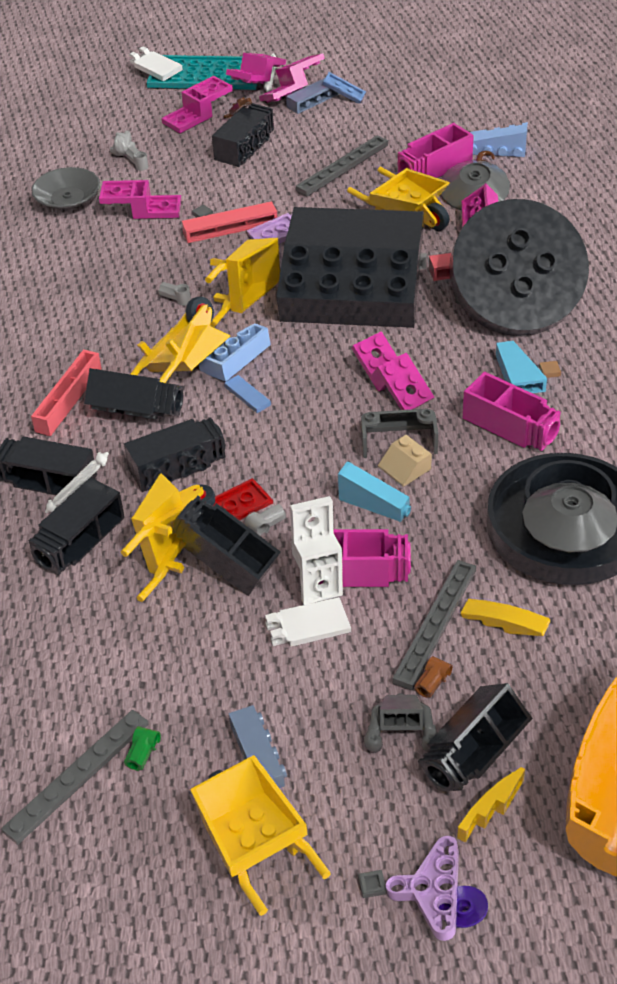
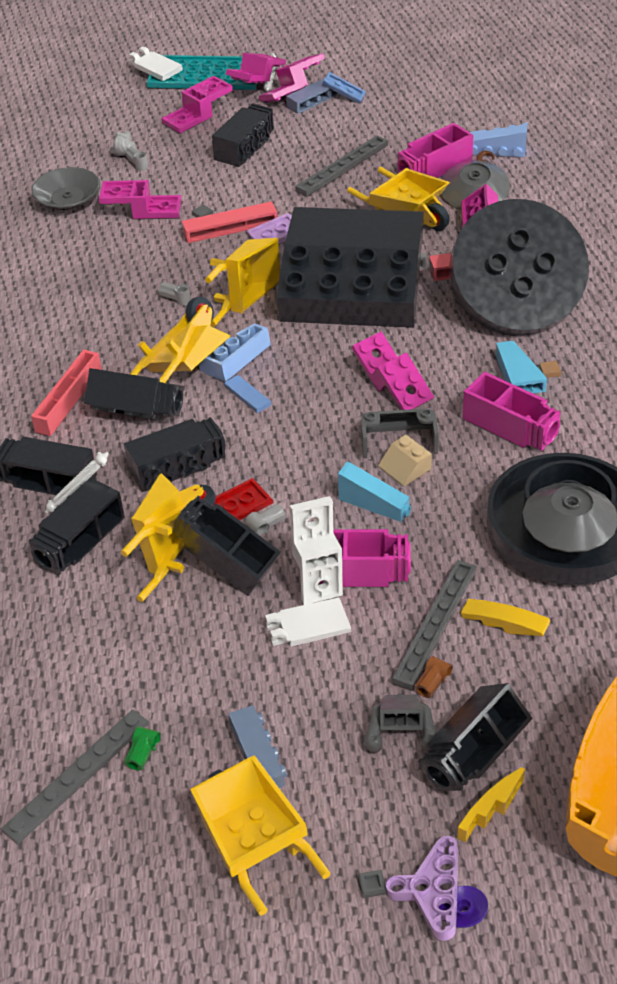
(242, 102): reddish brown plate -> none

